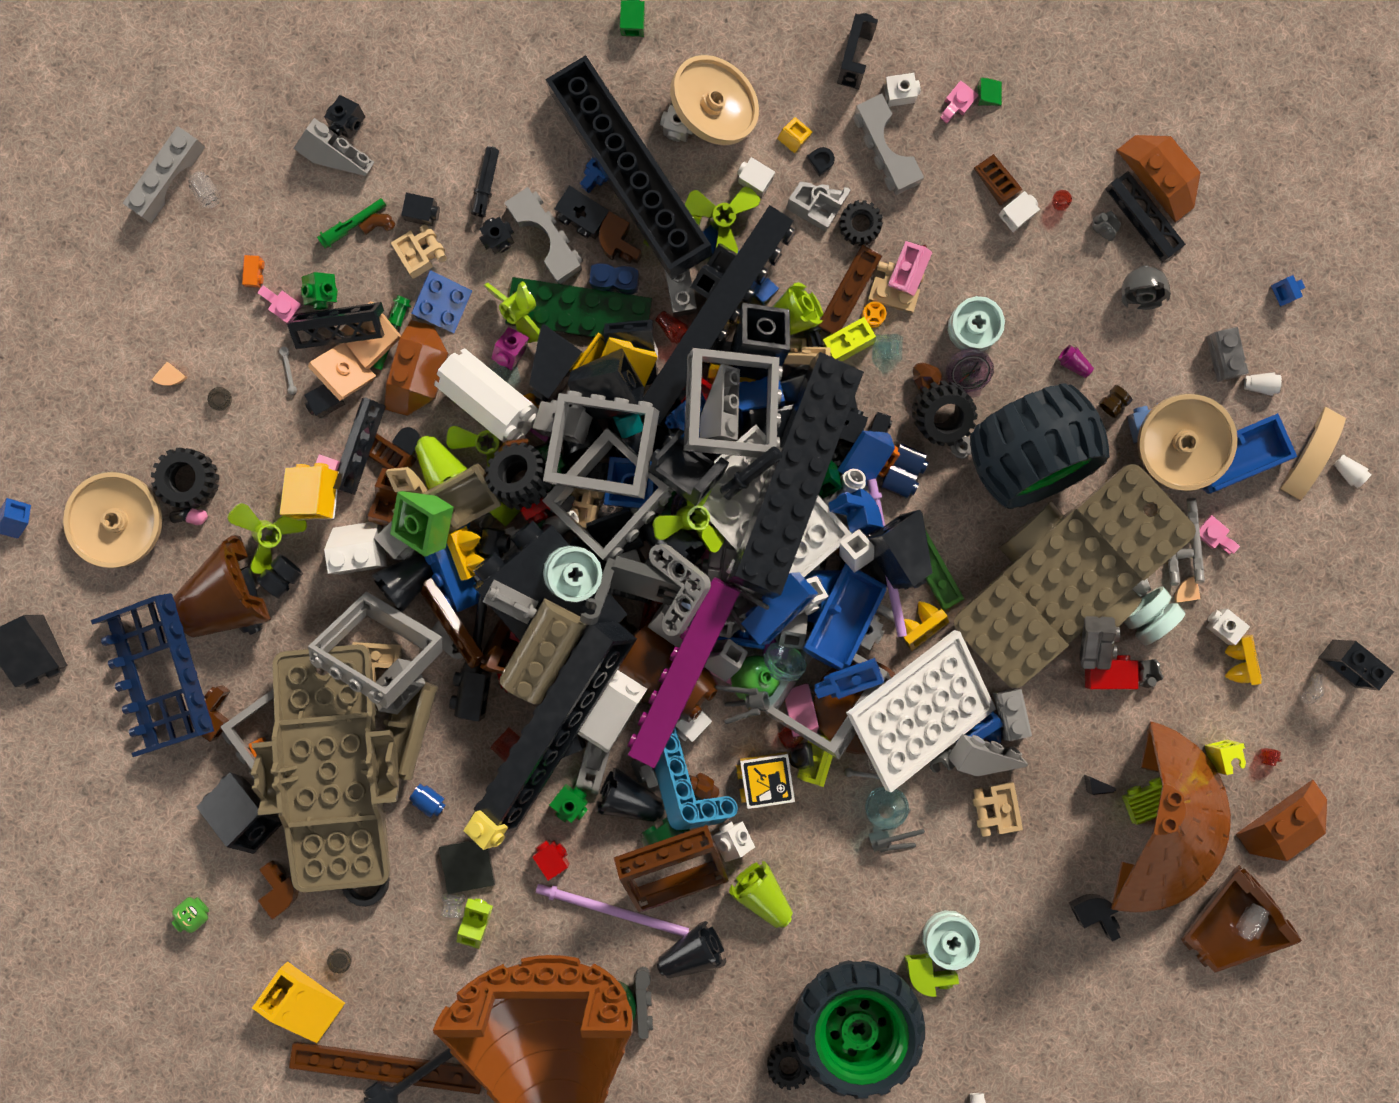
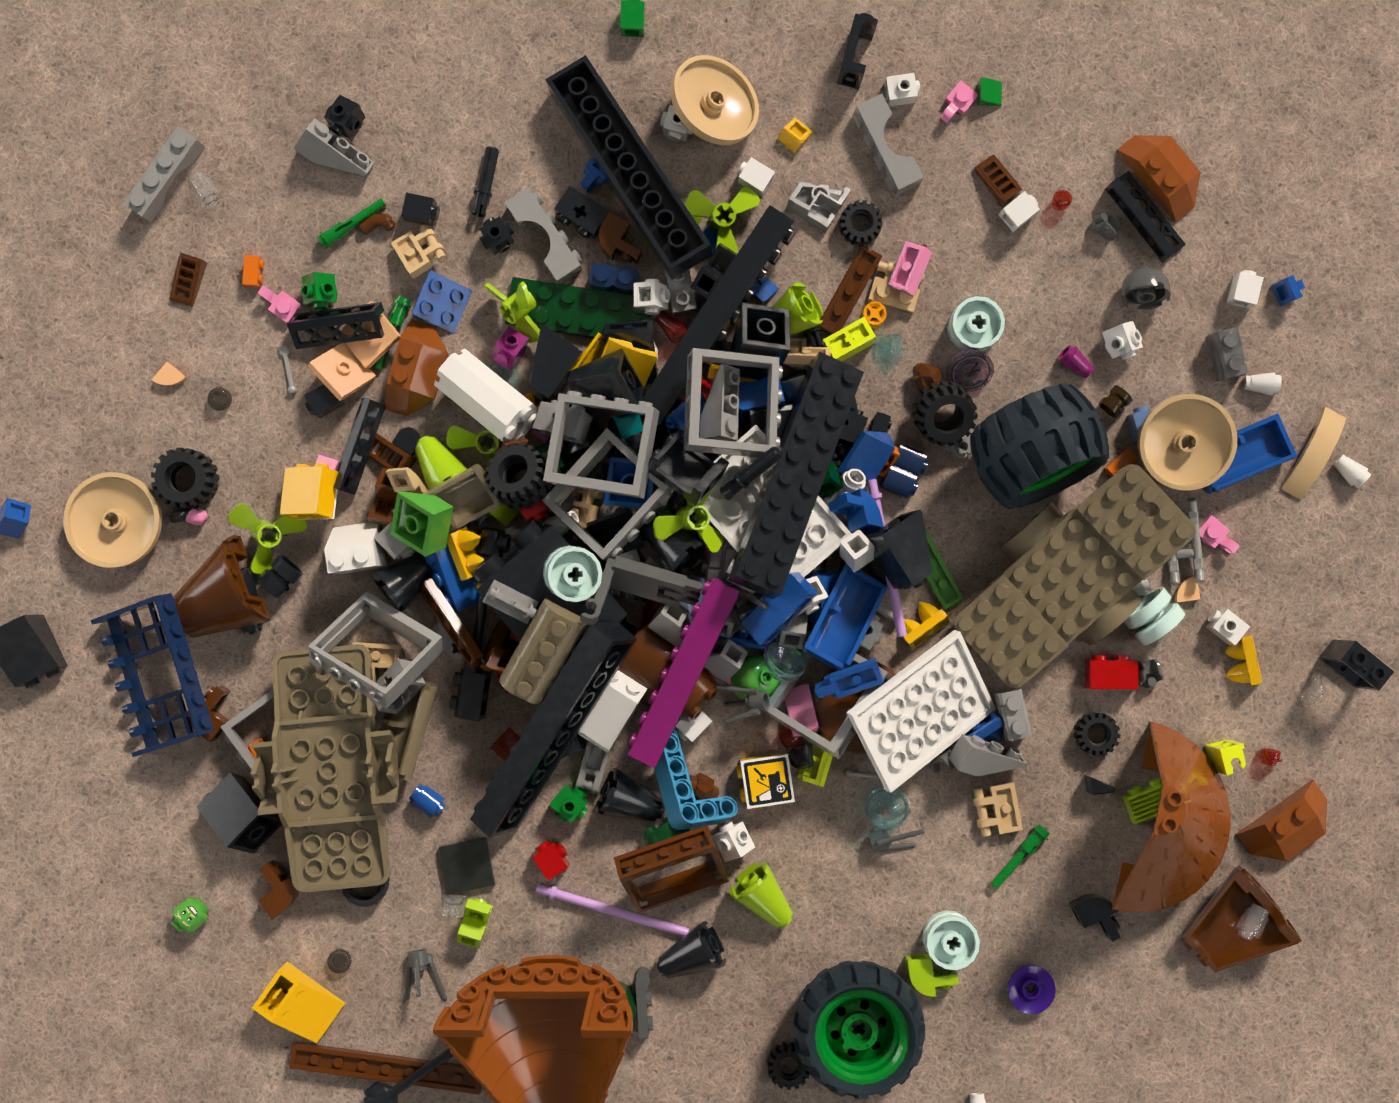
(181, 268): none -> reddish brown slope
(417, 962): none -> dark grey plant
(485, 831): light yellow bracket -> none
(644, 773): dark grey bracket -> none
(651, 296): none -> white brick
(688, 588): light grey beam -> none
(821, 160): black tile -> none
(1028, 846): none -> green pin
(1040, 997): none -> dark purple dish
(1098, 642): flat silver brick -> none
(1109, 740): none -> black tyre
(1122, 340): none -> white brick
(1124, 458): none -> orange piece
(1245, 289): none -> white brick

